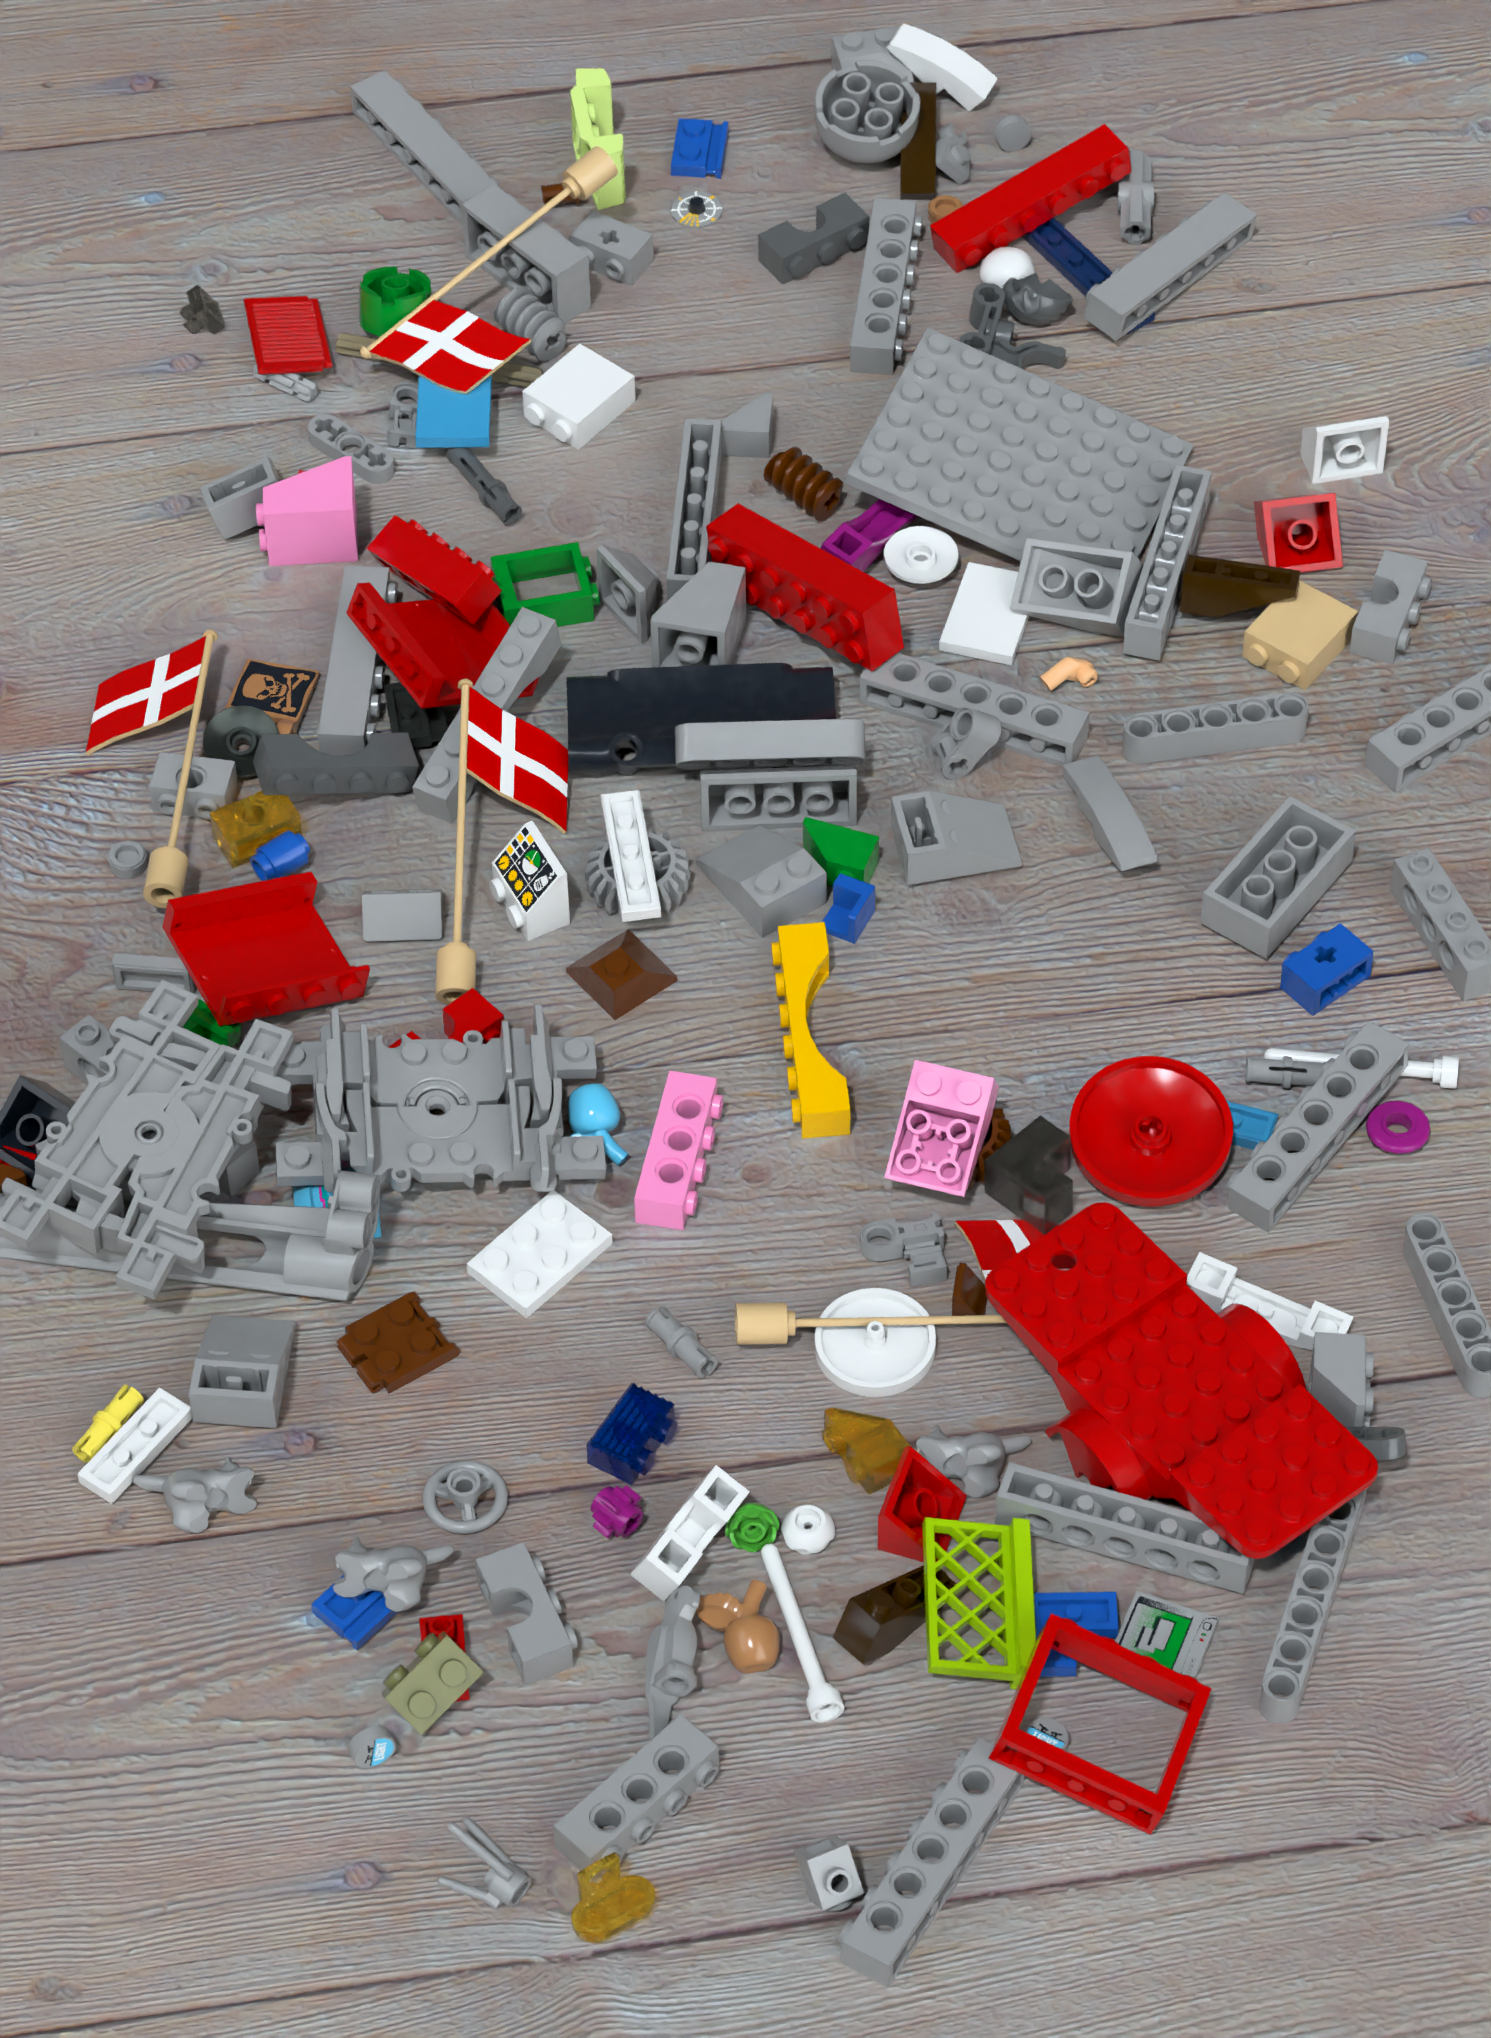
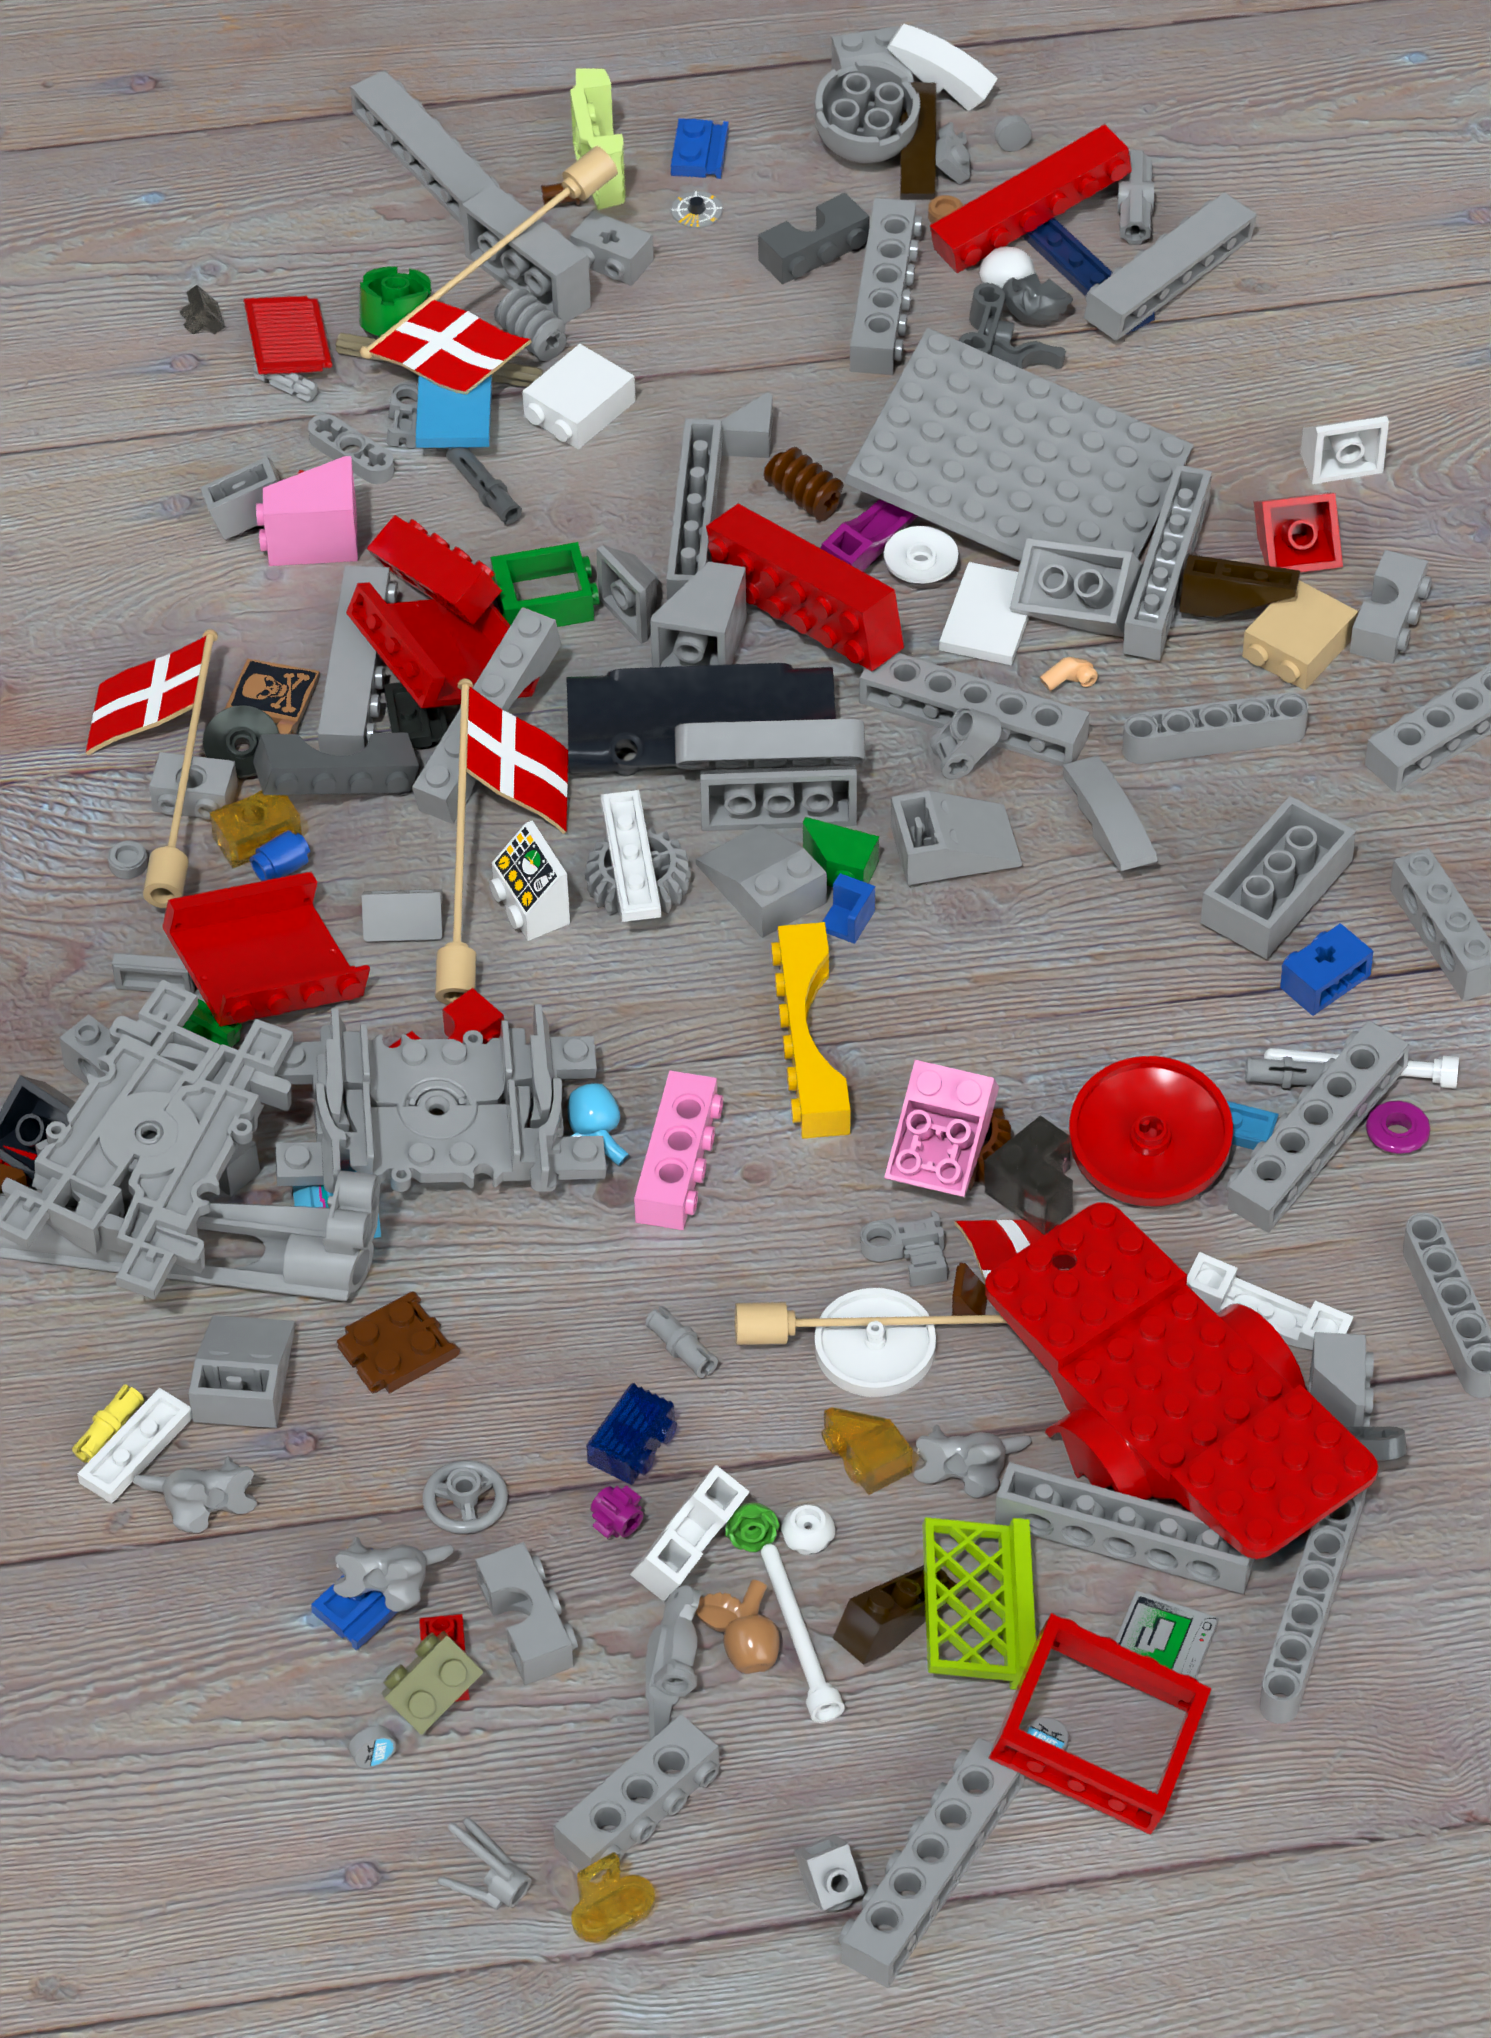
(539, 1253): white plate -> none
(621, 974): reddish brown slope -> none
(916, 1493): red slope -> none
(1088, 1609): blue plate -> none

